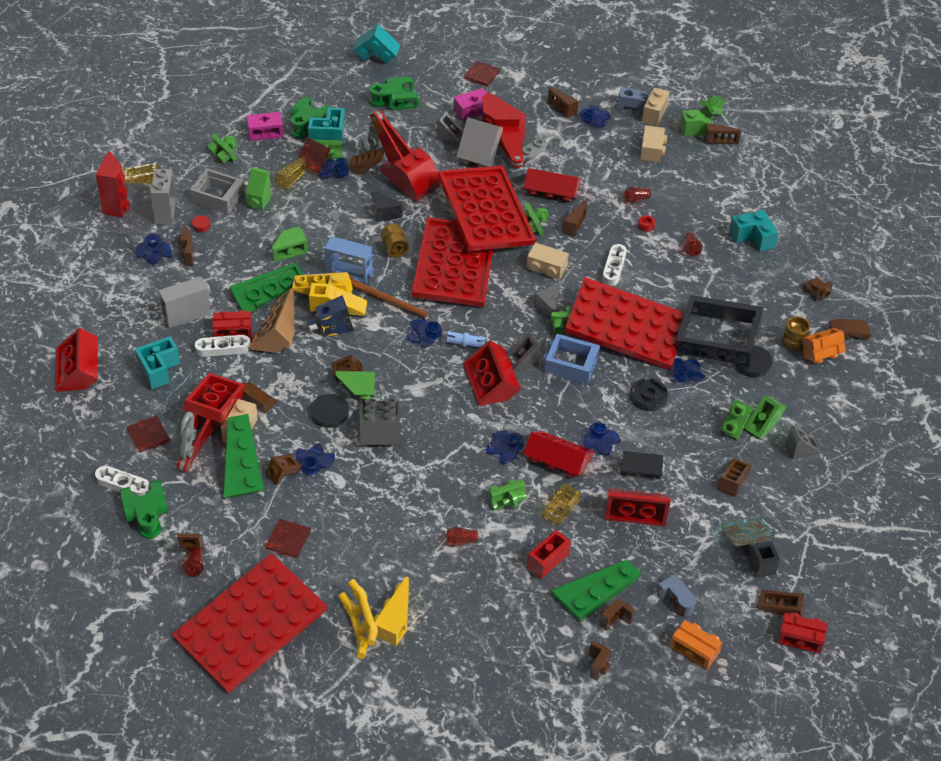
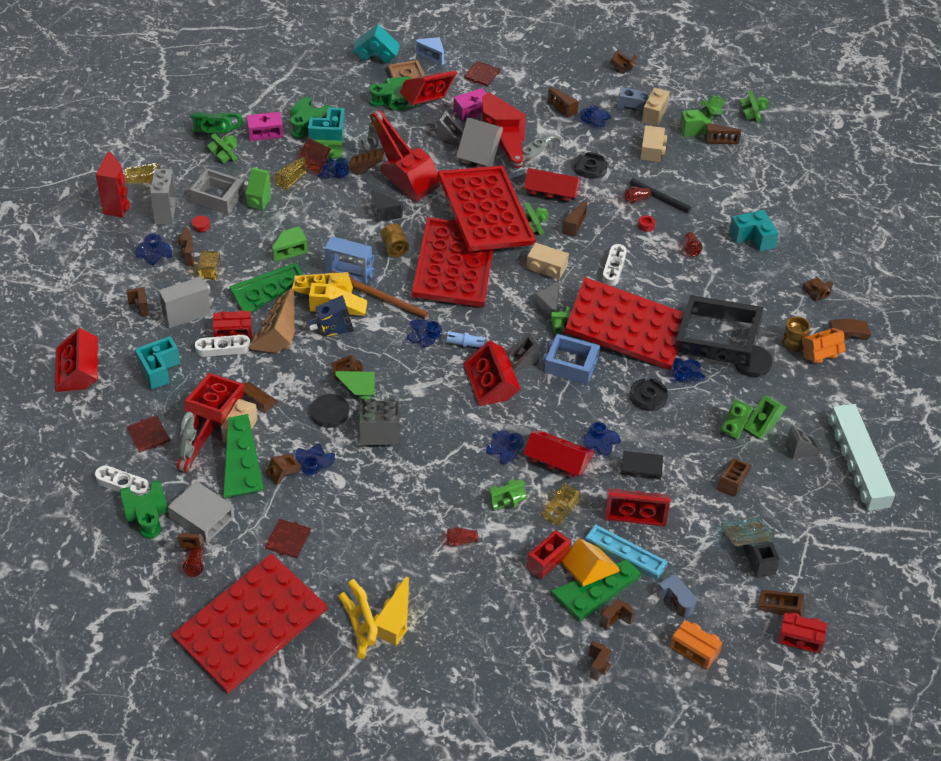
(138, 297): none -> reddish brown bracket
(201, 511): none -> light grey brick
(209, 265): none -> clear yellow brick
(215, 123): none -> green piece
(405, 69): none -> medium nougat tile
(427, 87): none -> red slope
(430, 49): none -> light blue slope
(588, 563): none -> light orange slope
(590, 165): none -> black tile
(621, 62): none -> reddish brown bracket
(625, 550): none -> medium azure tile
(662, 196): none -> black bar
(752, 107): none -> bright green hips
(861, 457): none -> light aqua brick

